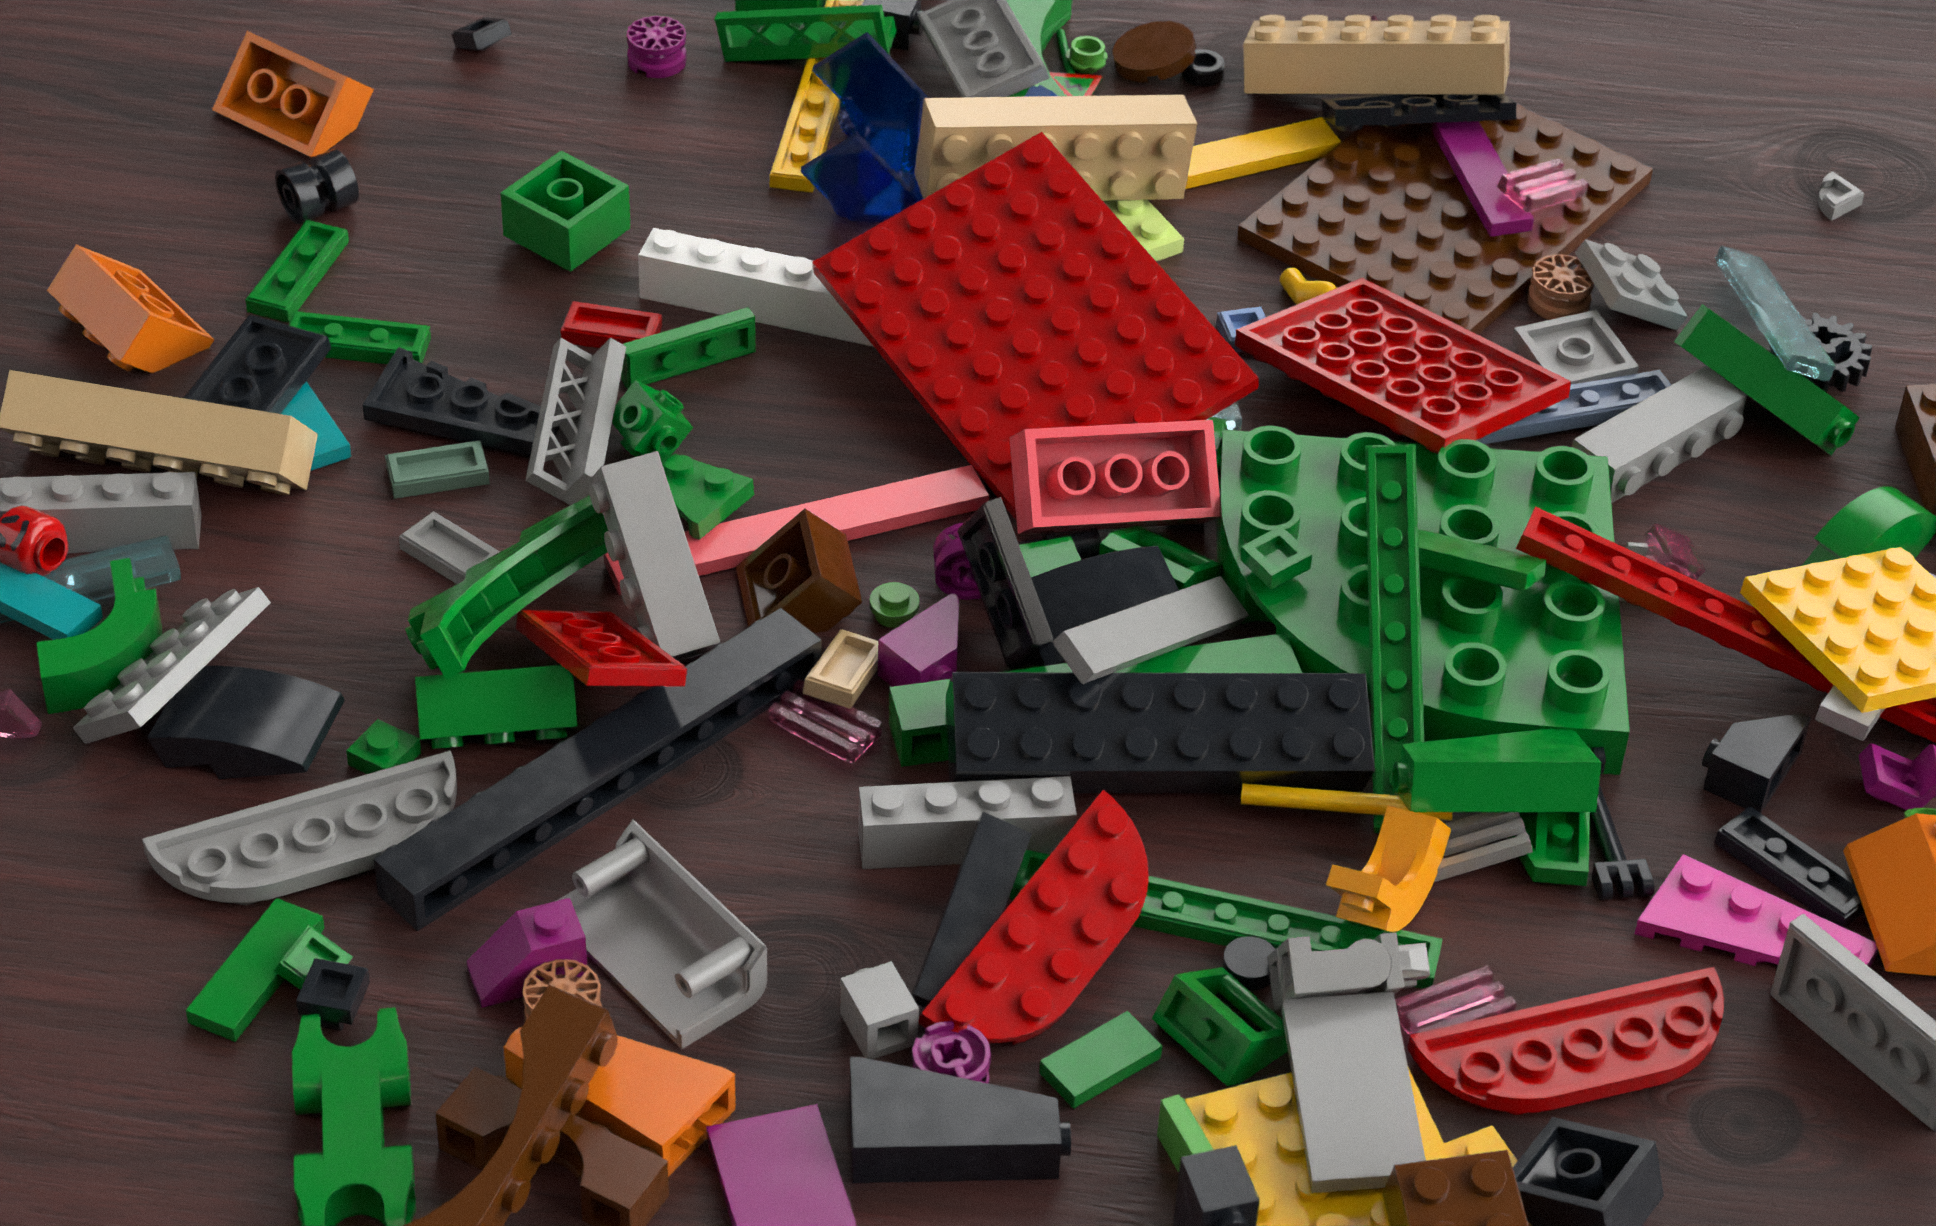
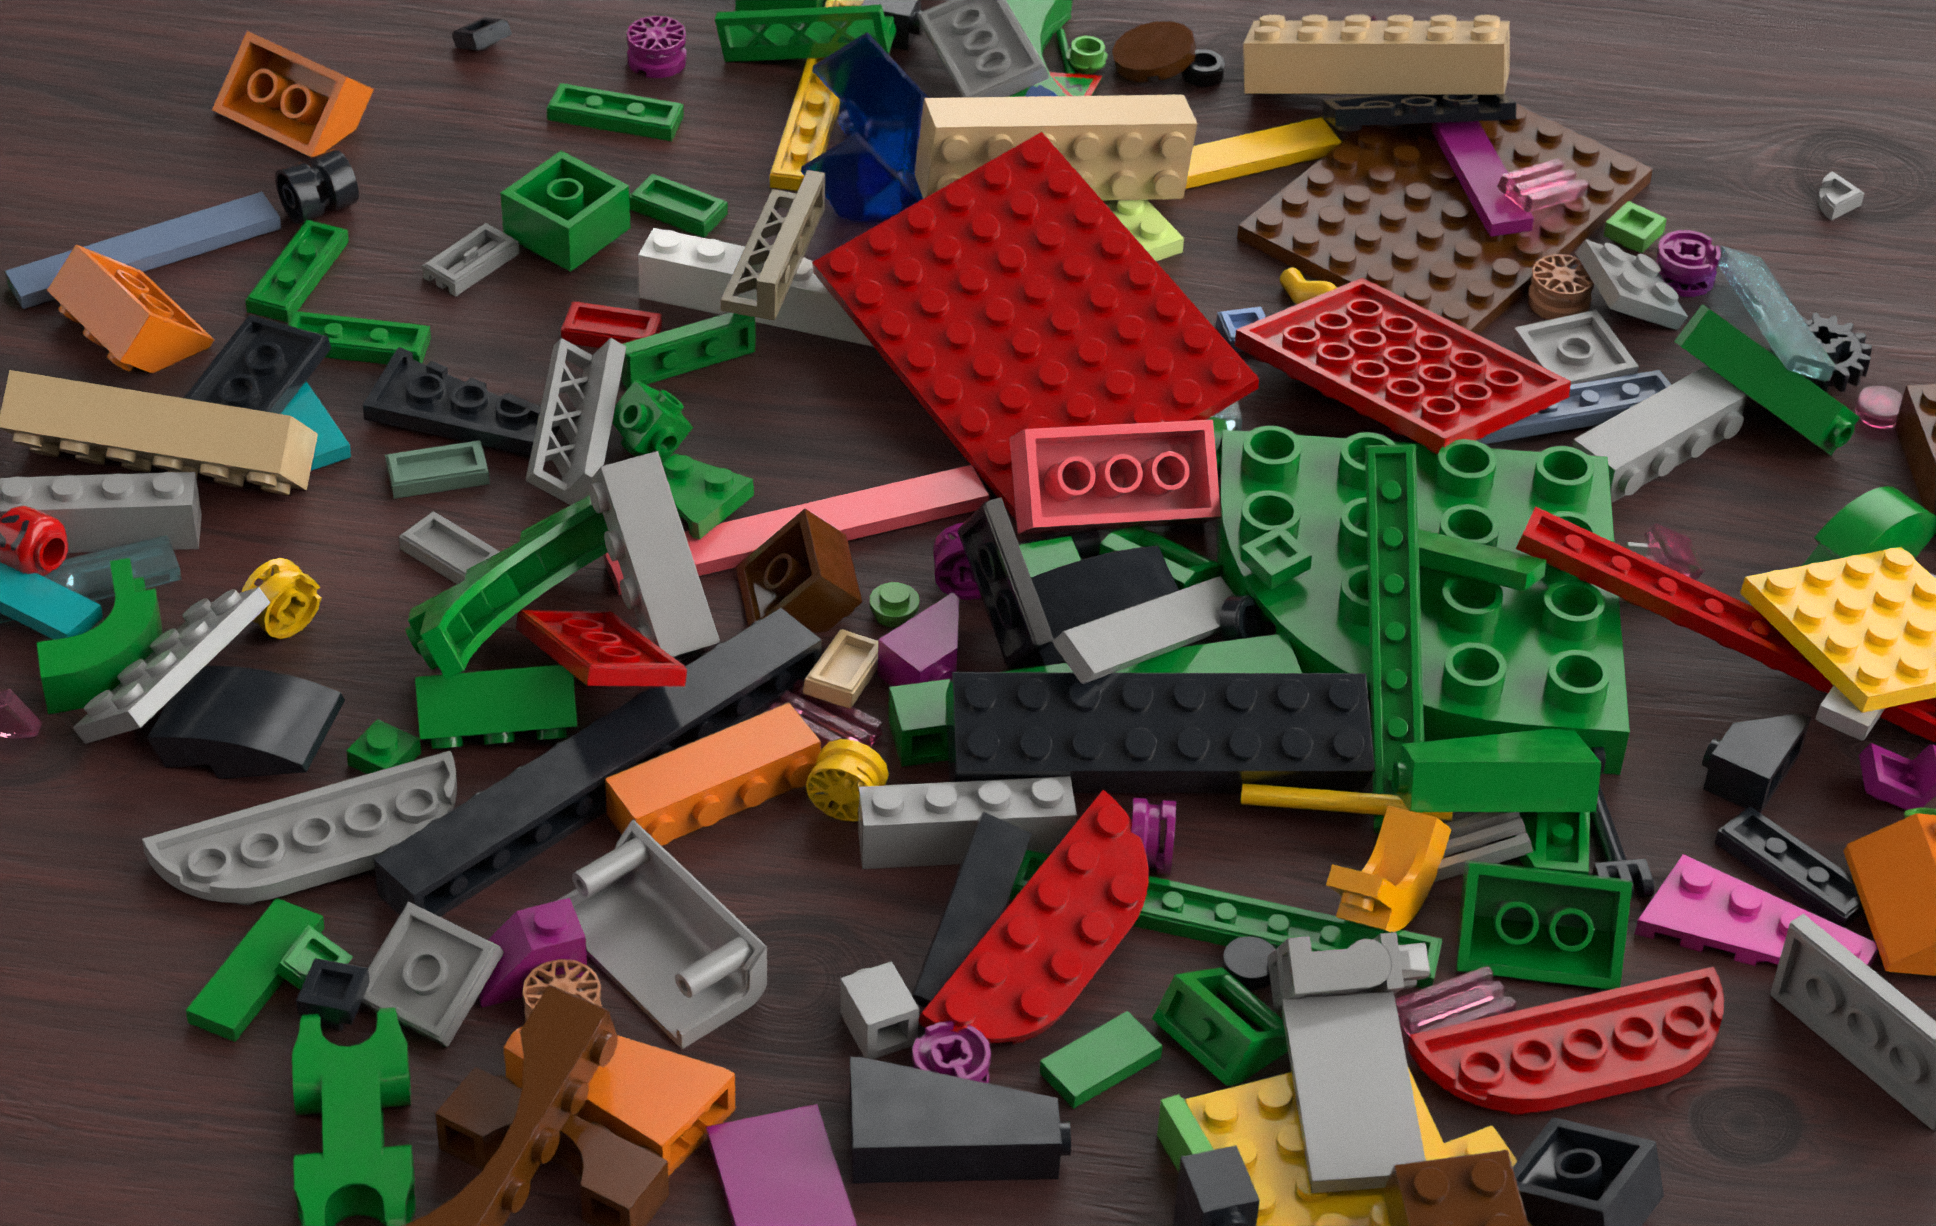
(157, 244): none -> sand blue tile
(291, 597): none -> yellow wheel
(430, 973): none -> light grey tile
(476, 262): none -> light grey tile
(615, 112): none -> green tile
(678, 205): none -> green tile
(714, 776): none -> orange brick
(783, 256): none -> dark tan fence
(839, 774): none -> yellow wheel
(1147, 825): none -> magenta wheel
(1240, 618): none -> black tile
(1543, 924): none -> green slope
(1634, 227): none -> bright green plate
(1688, 260): none -> magenta wheel
(1879, 406): none -> clear pink tile

